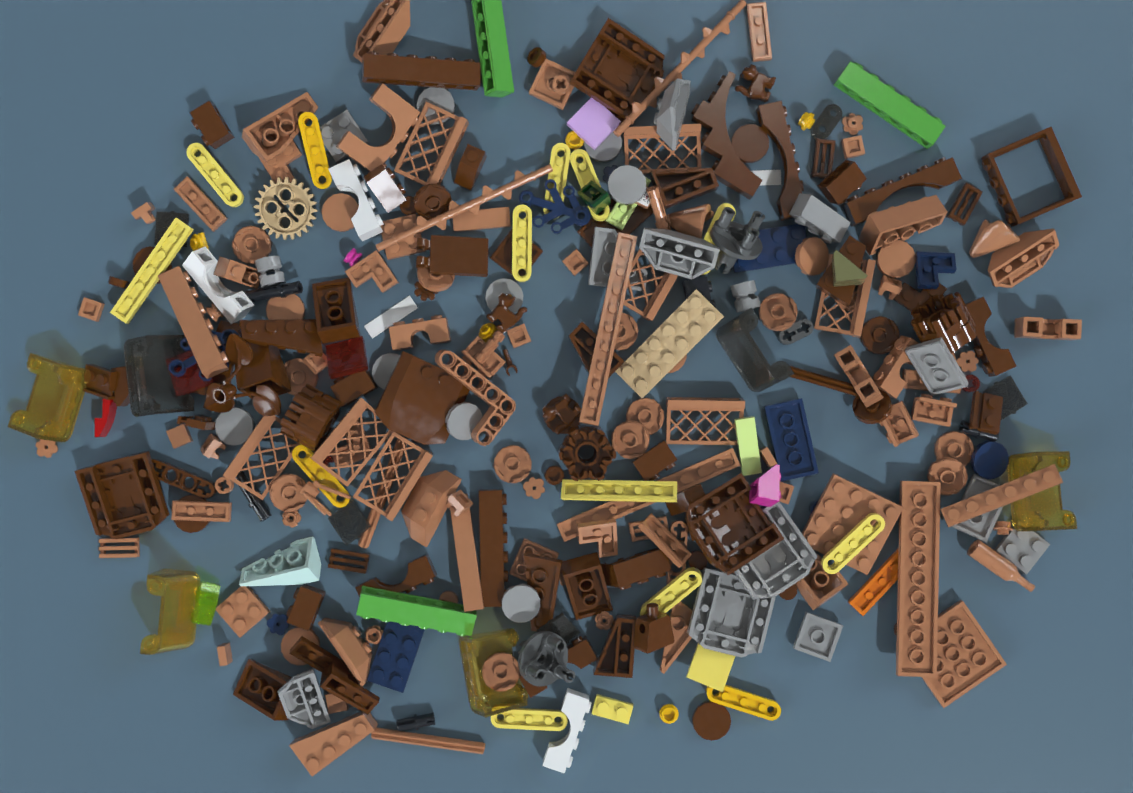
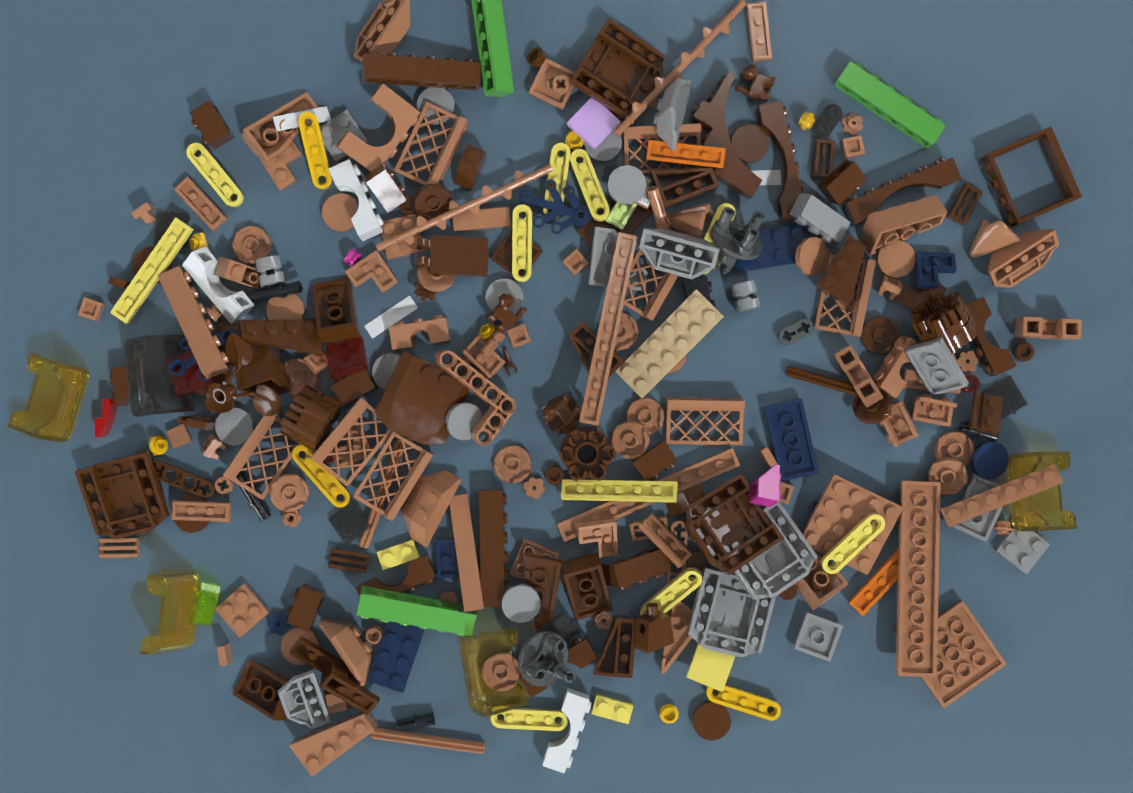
(43, 450): nougat plant -> none
(100, 381): reddish brown plate -> none
(158, 445): none -> yellow plate
(291, 119): none -> white sticker
(291, 566): light aqua wedge -> none
(298, 196): tan gear -> none
(311, 491): nougat plant -> none
(398, 554): none -> light yellow plate
(446, 559): none -> dark blue plate
(459, 501): nougat tile -> none
(594, 197): dark green slope -> none
(686, 154): none -> orange plate
(747, 356): clear smoke windscreen -> none
(748, 445): yellowish green tile -> none
(778, 312): nougat tile -> none
(845, 272): olive slope -> none
(997, 564): nougat piece -> none
(1023, 351): none -> reddish brown tile

